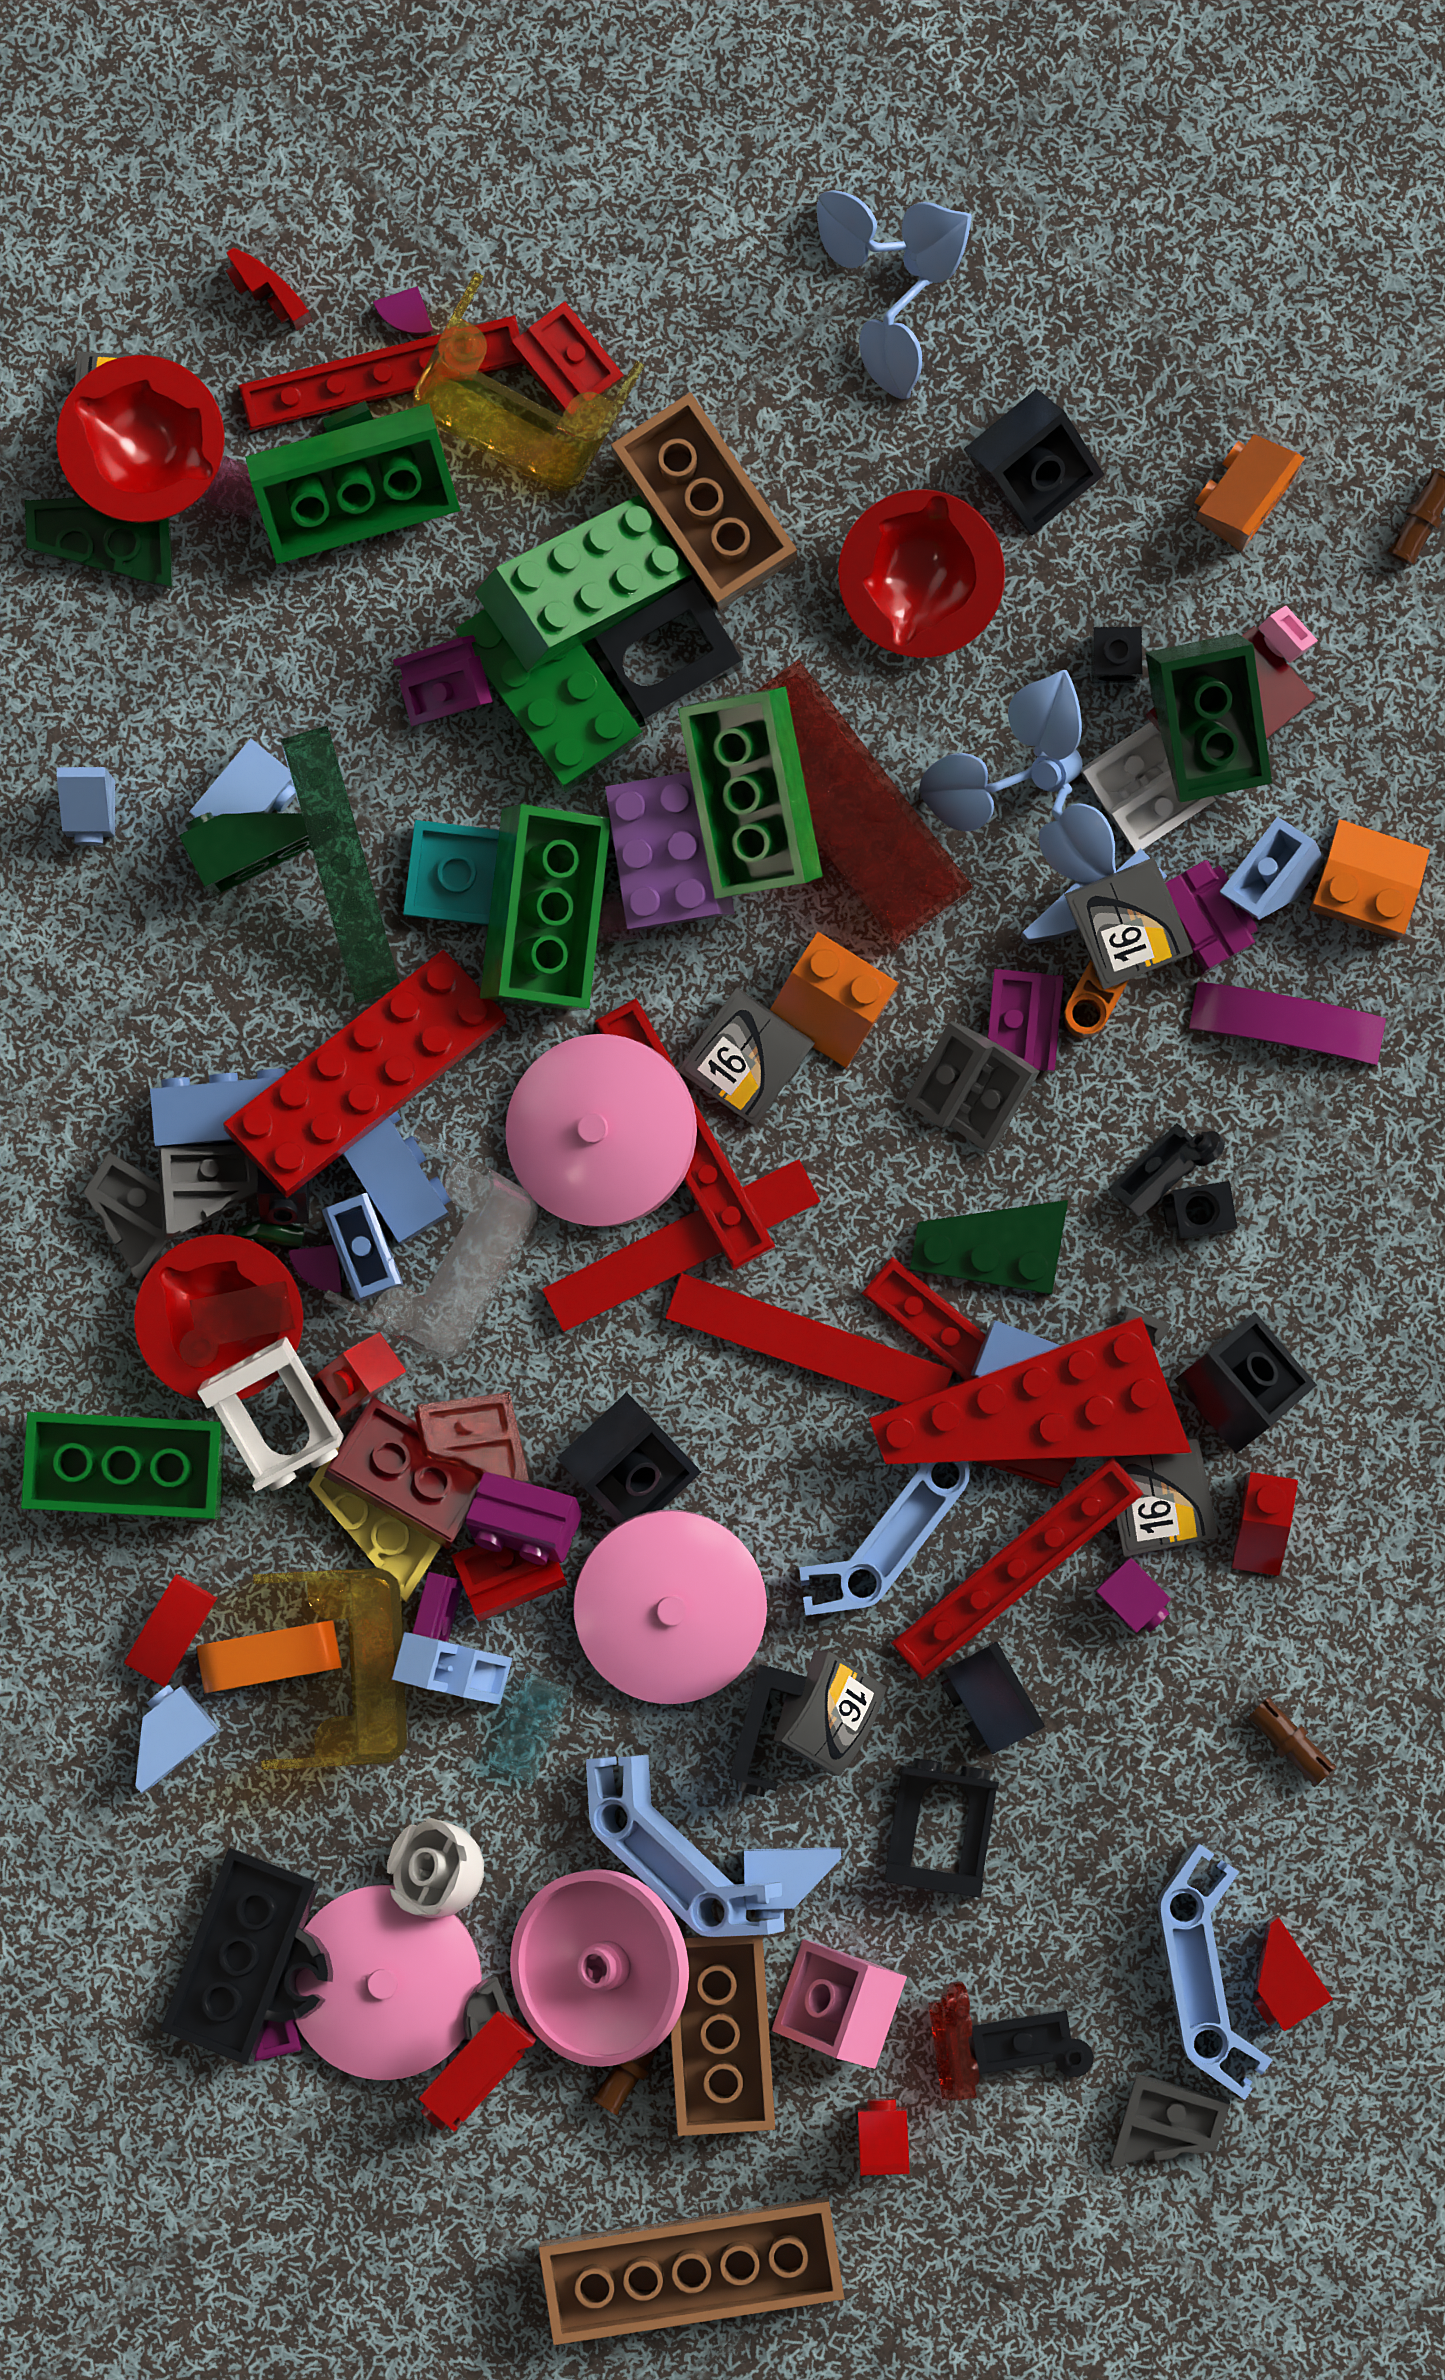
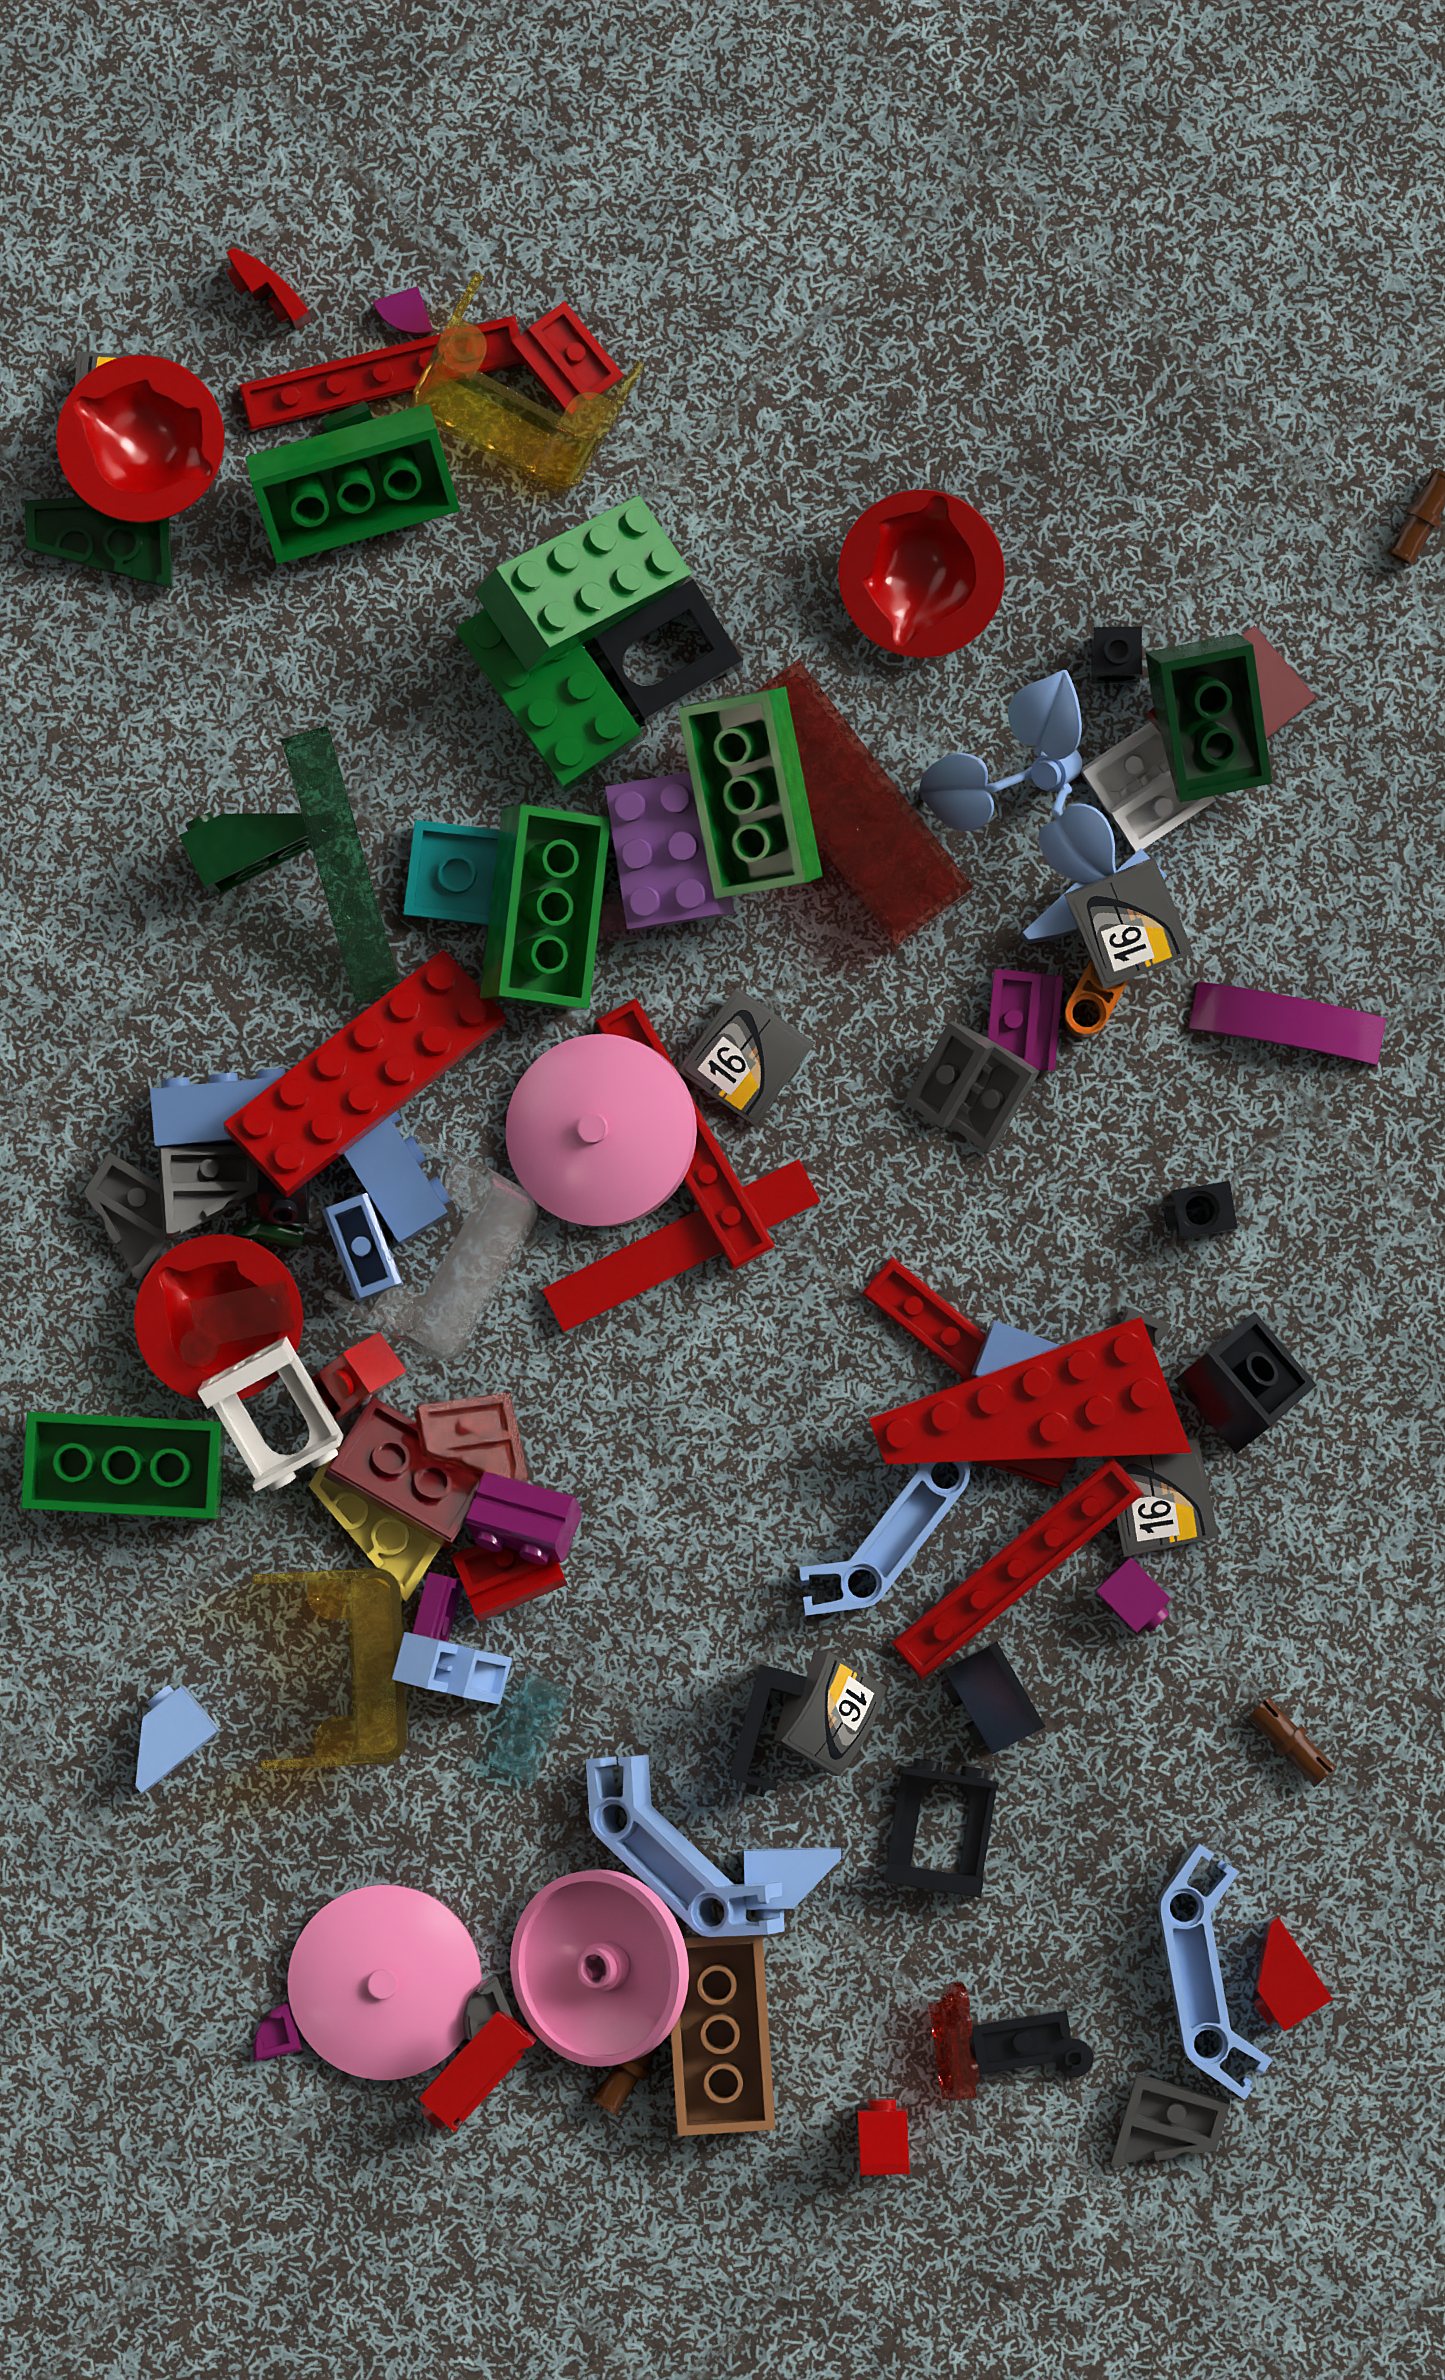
(86, 803): light blue slope -> none
(170, 1630): red slope -> none
(233, 489): clear pink plate -> none
(248, 785): light blue slope -> none
(248, 1959): black plate -> none
(268, 1656): orange beam -> none
(319, 1267): magenta tile -> none
(435, 1869): white cylinder -> none
(442, 681): magenta plate -> none
(628, 1462): black slope -> none
(669, 1606): bright pink dish -> none
(691, 2270): medium nougat brick -> none
(704, 501): medium nougat brick -> none
(804, 1342): red tile -> none
(834, 998): orange slope -> none
(838, 2004): bright pink slope -> none
(933, 251): light blue plant -> none
(995, 1247): dark green wing -> none
(1034, 461): black slope -> none
(1164, 1166): black hinge -> none
(1209, 919): magenta brick -> none
(1248, 491): orange slope -> none
(1264, 1523): red slope -> none
(1274, 870): light blue slope -> none
(1286, 635): bright pink plate -> none
(1370, 880): orange slope -> none

